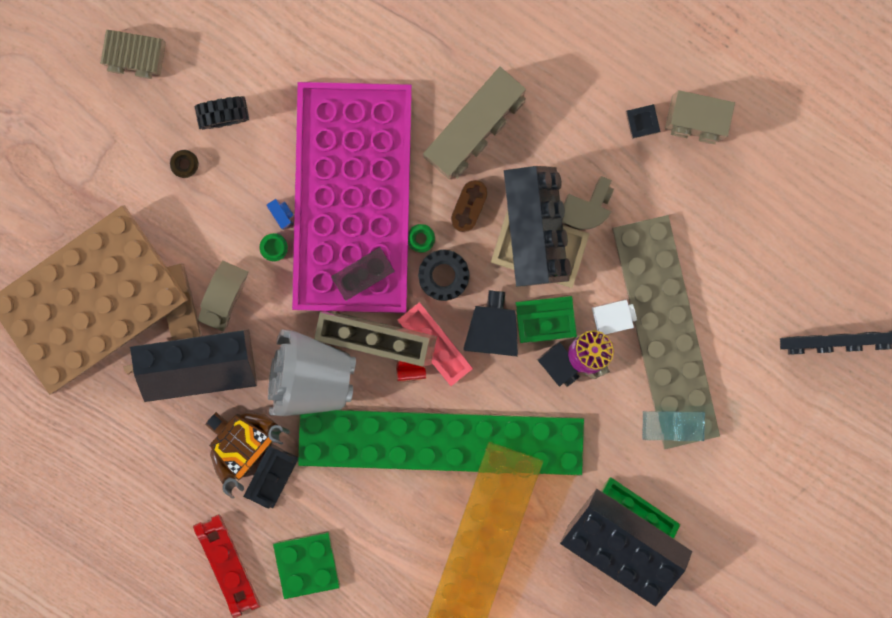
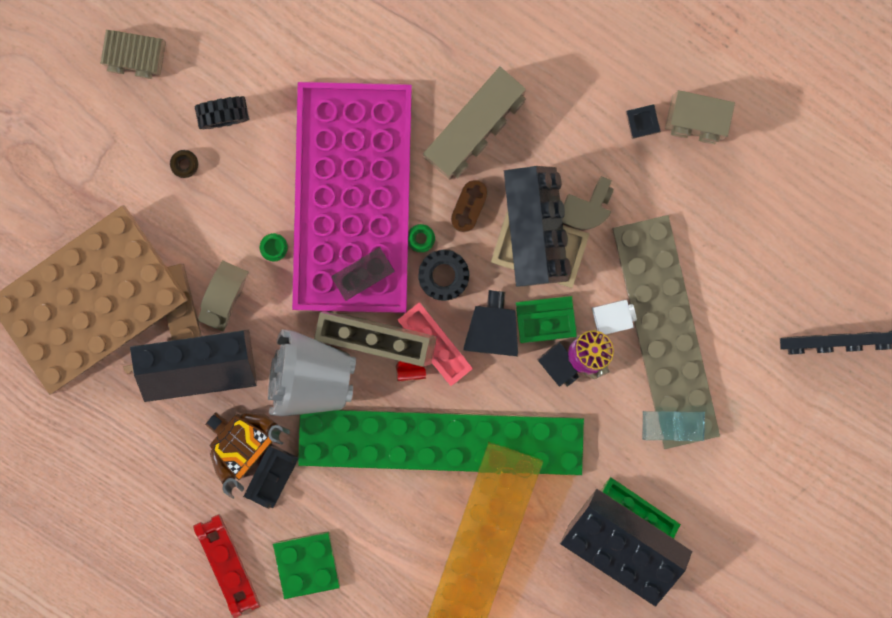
(281, 213): blue plate -> none

